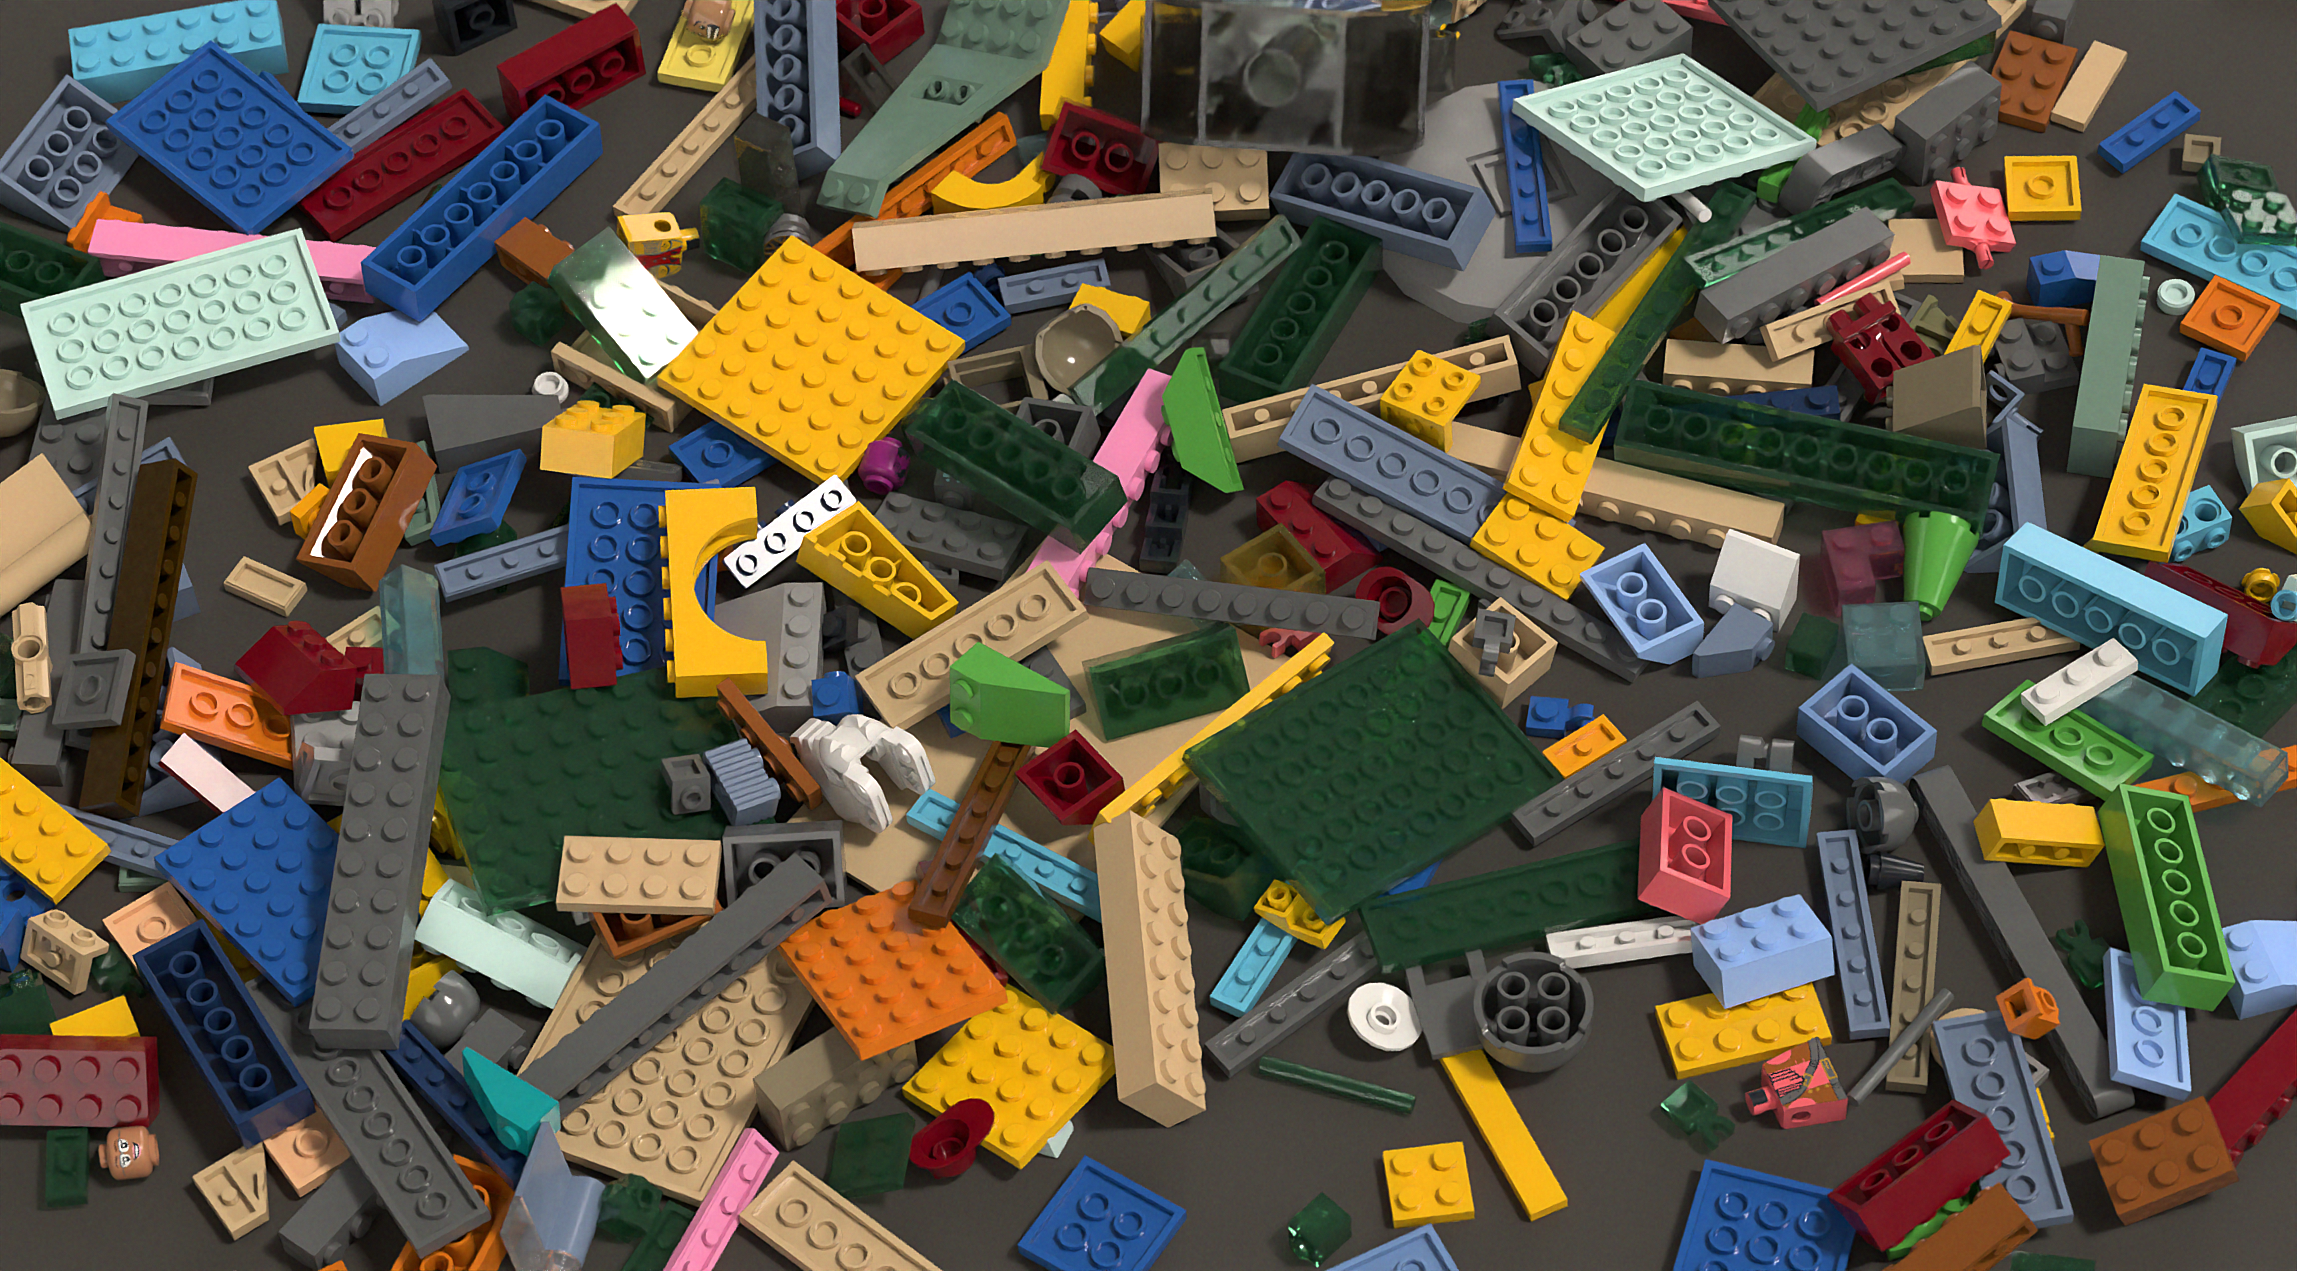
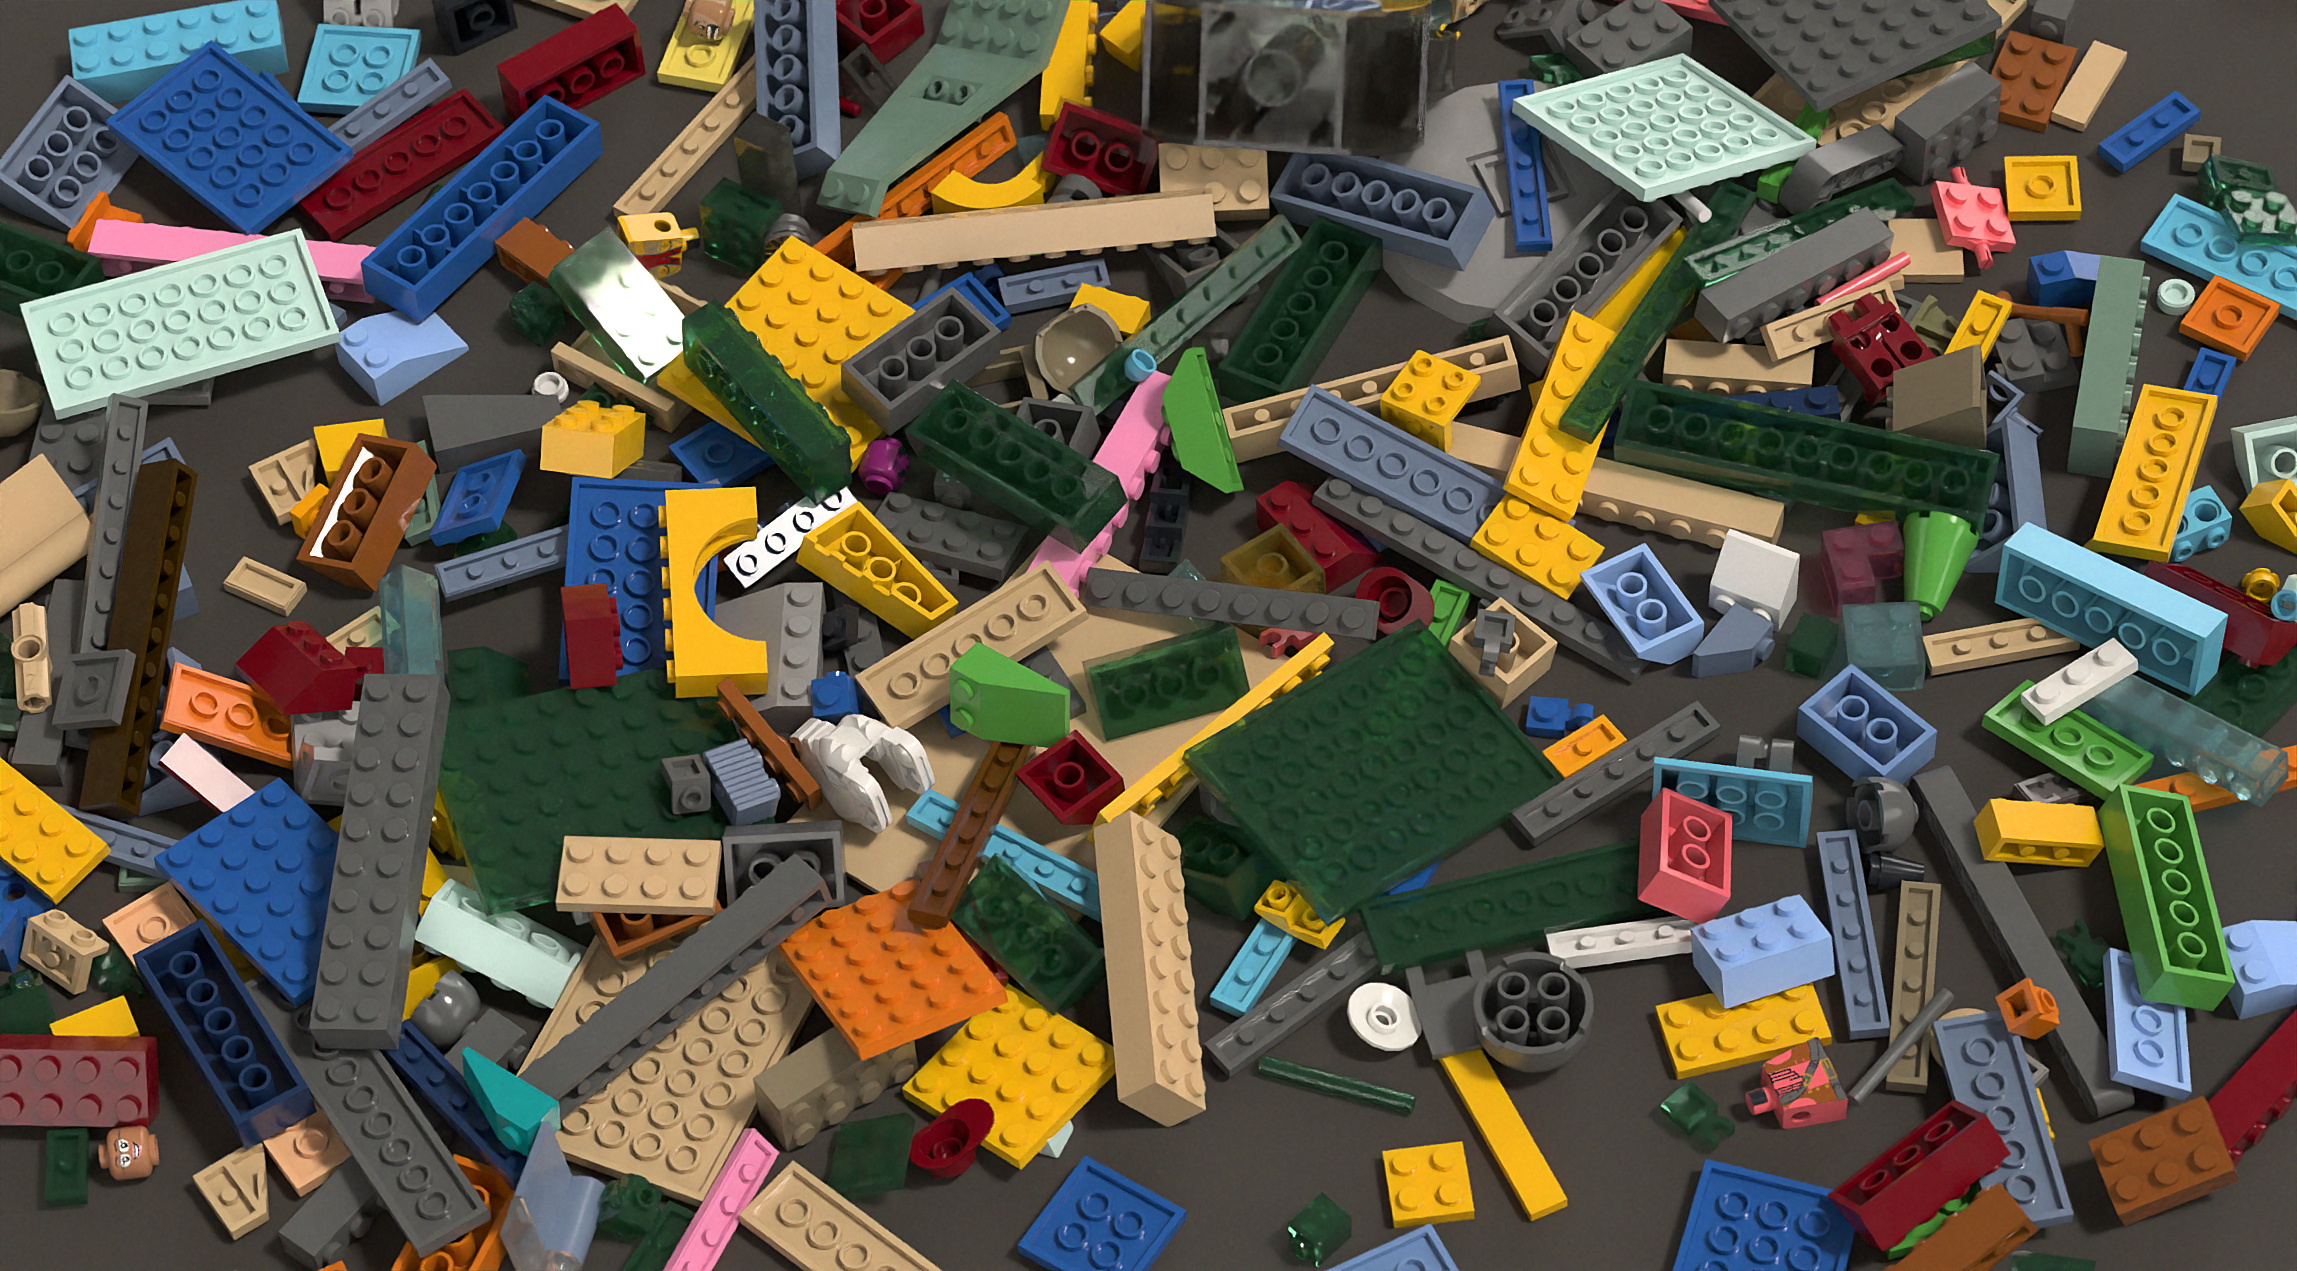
(767, 401): none -> clear green brick
(918, 358): none -> dark grey brick
(1139, 365): none -> medium azure hinge

